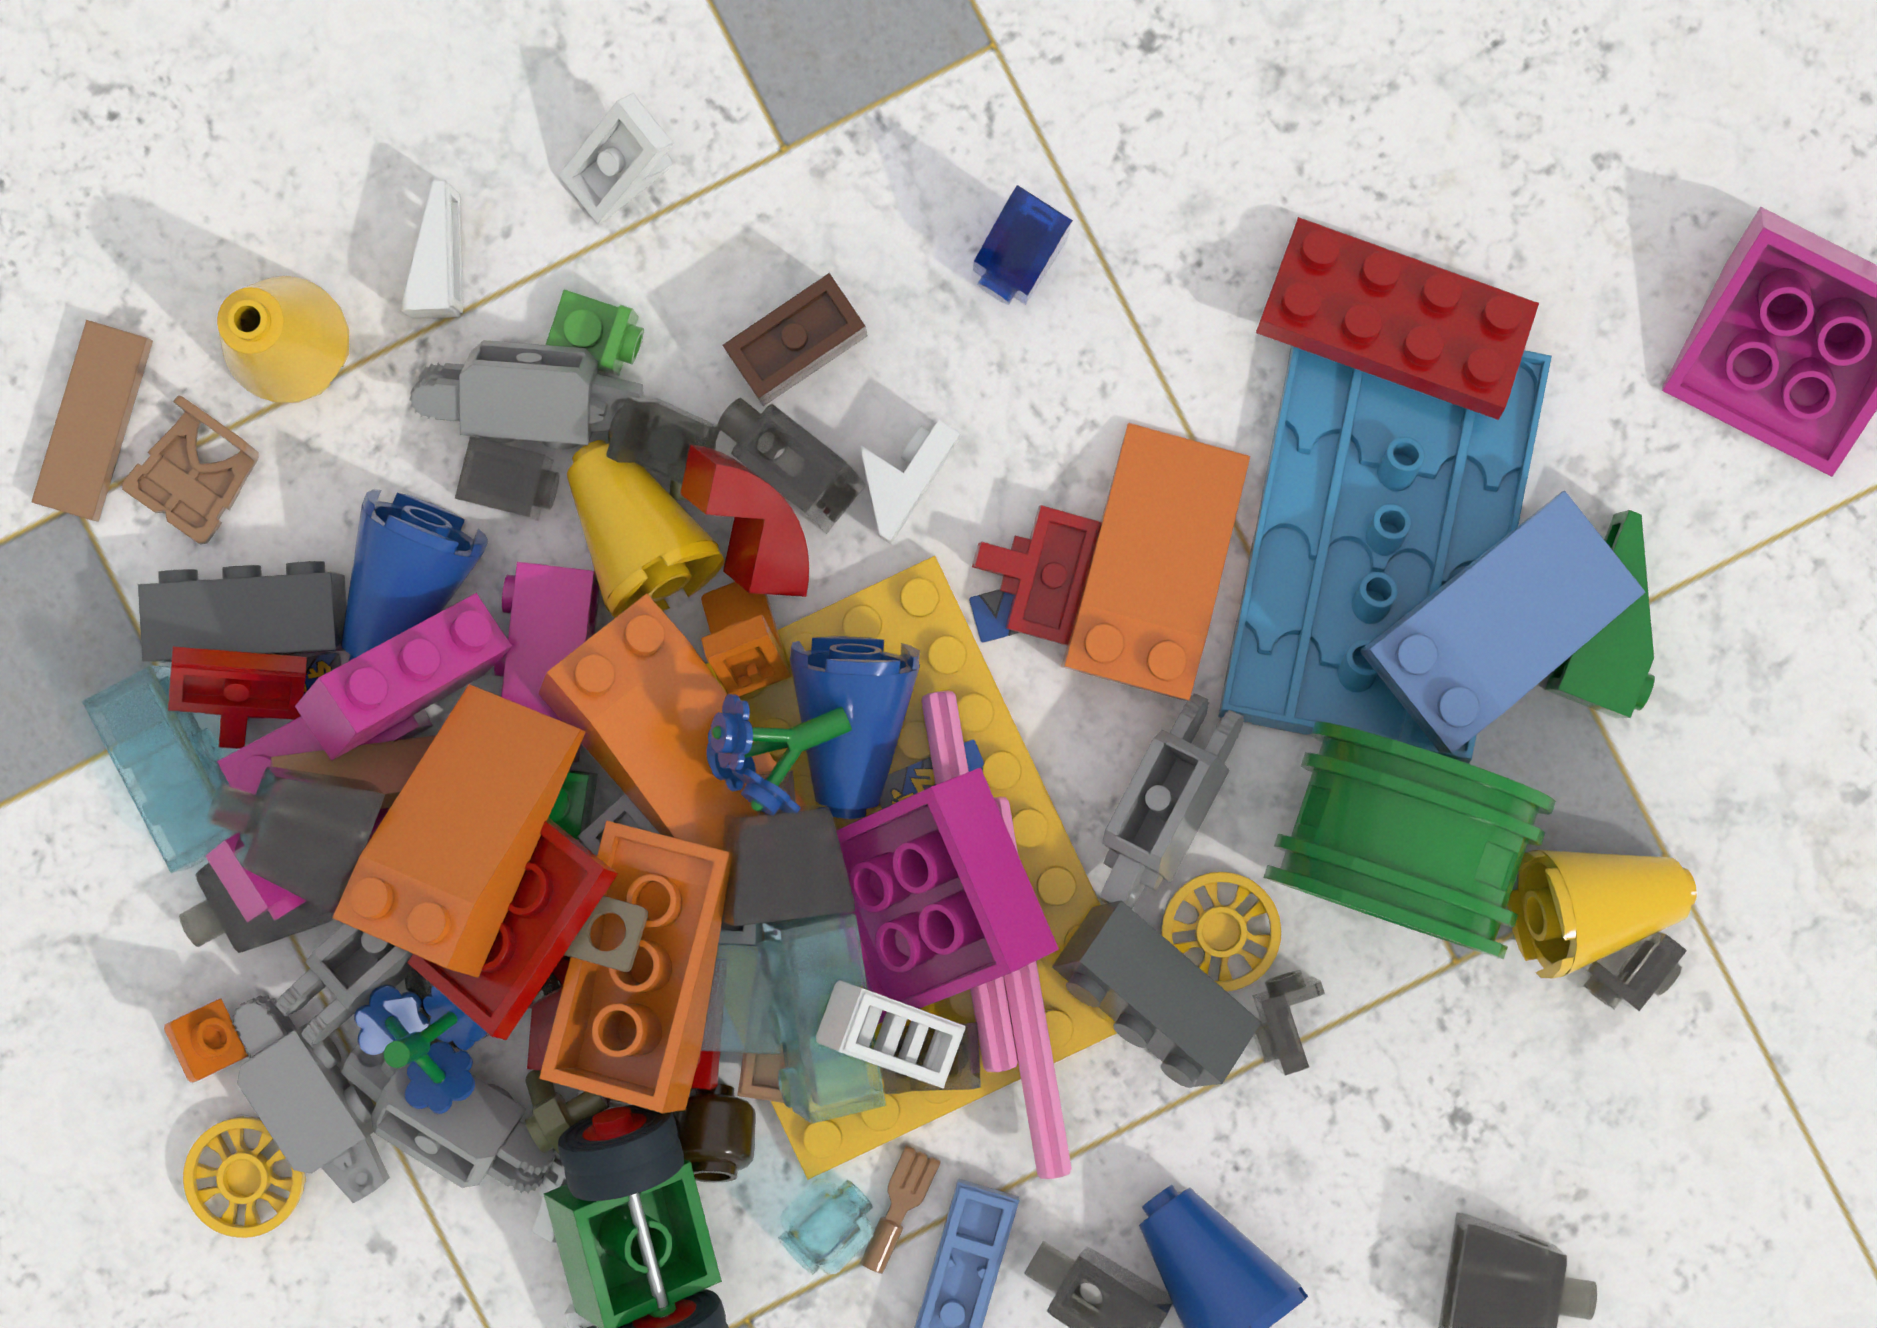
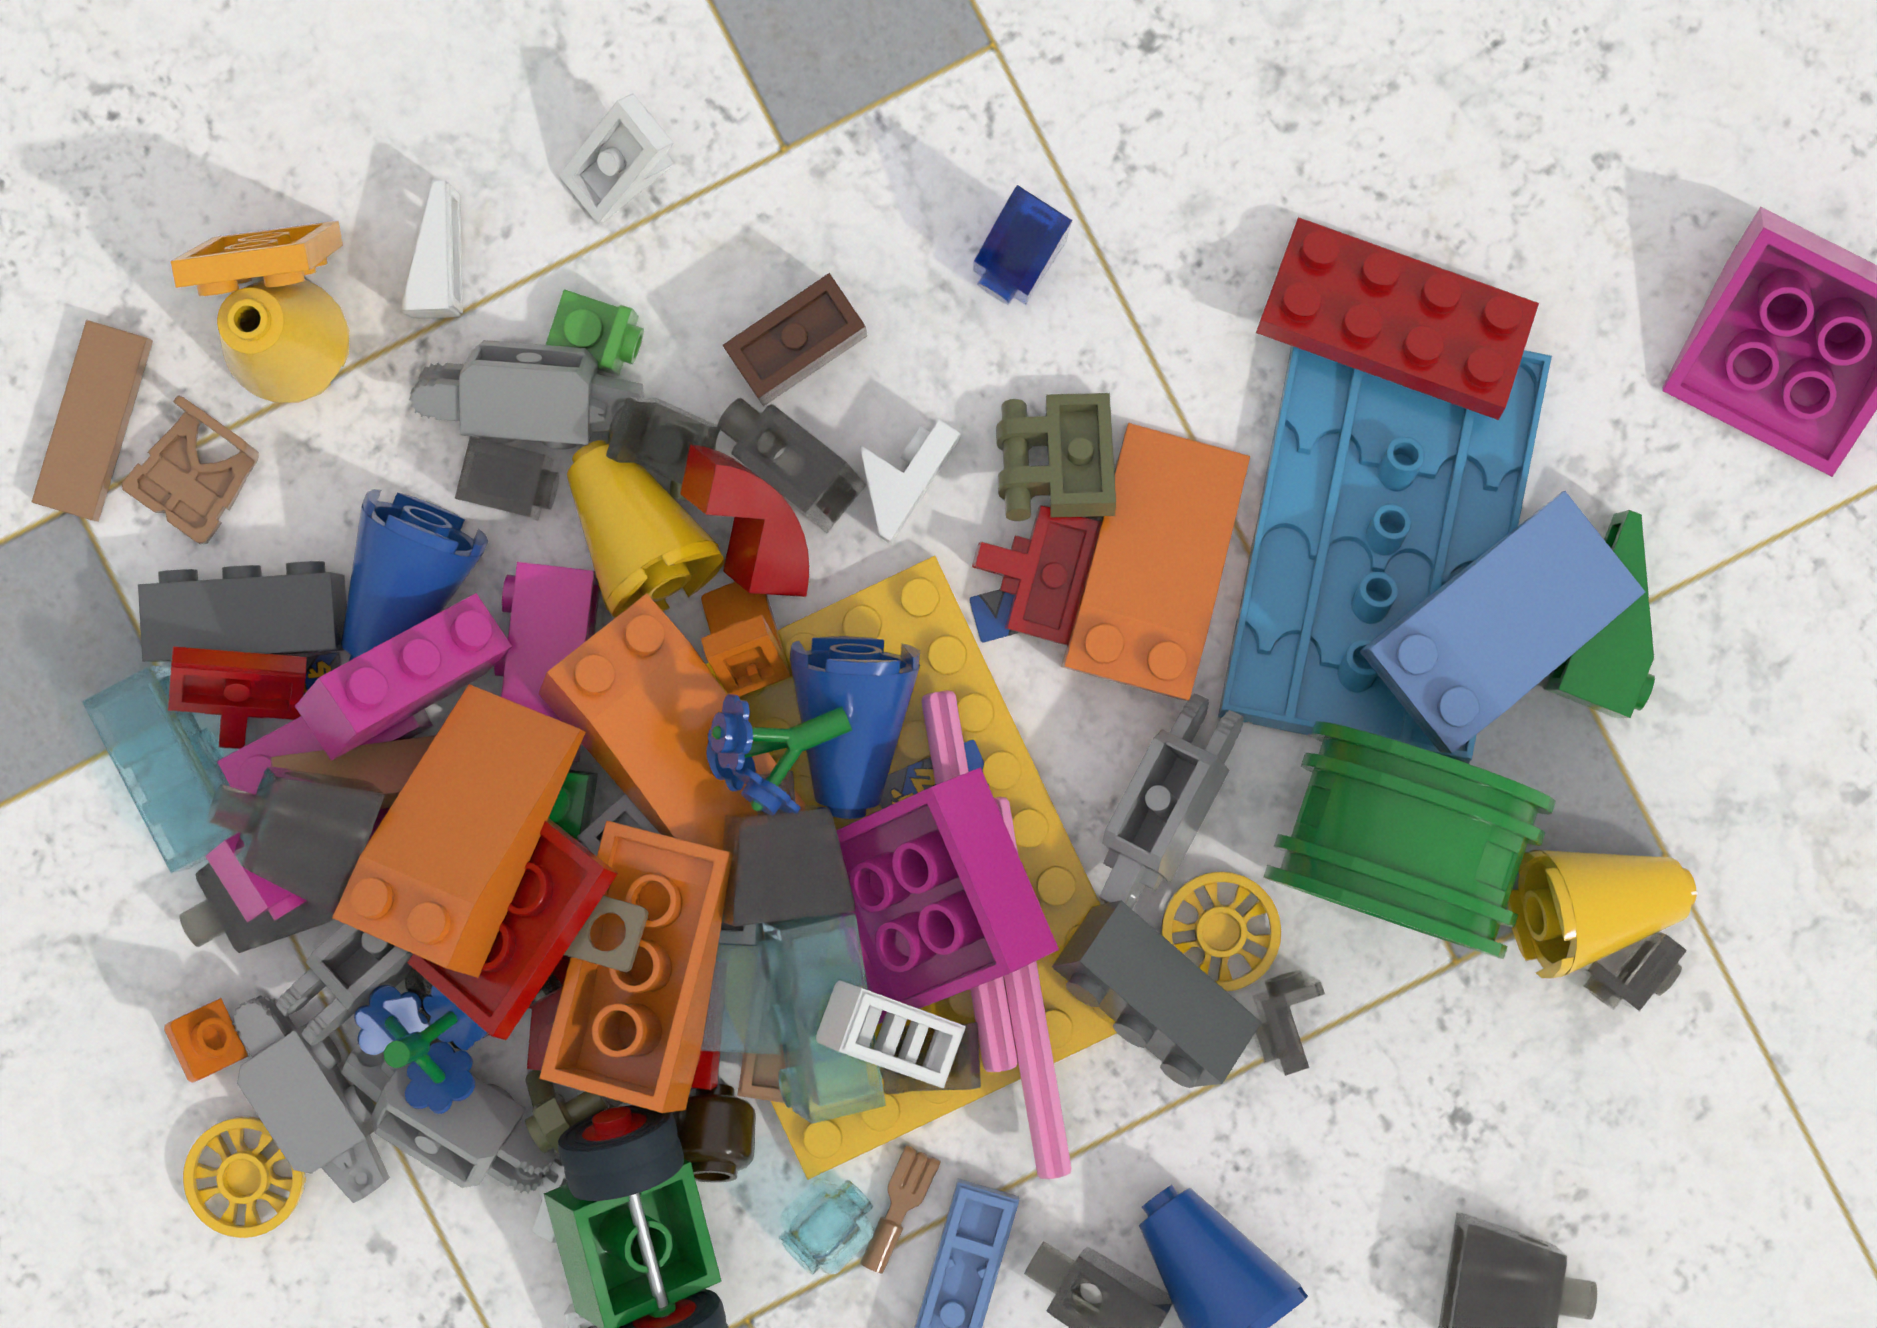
(276, 254): none -> light orange plate
(1079, 456): none -> olive plate

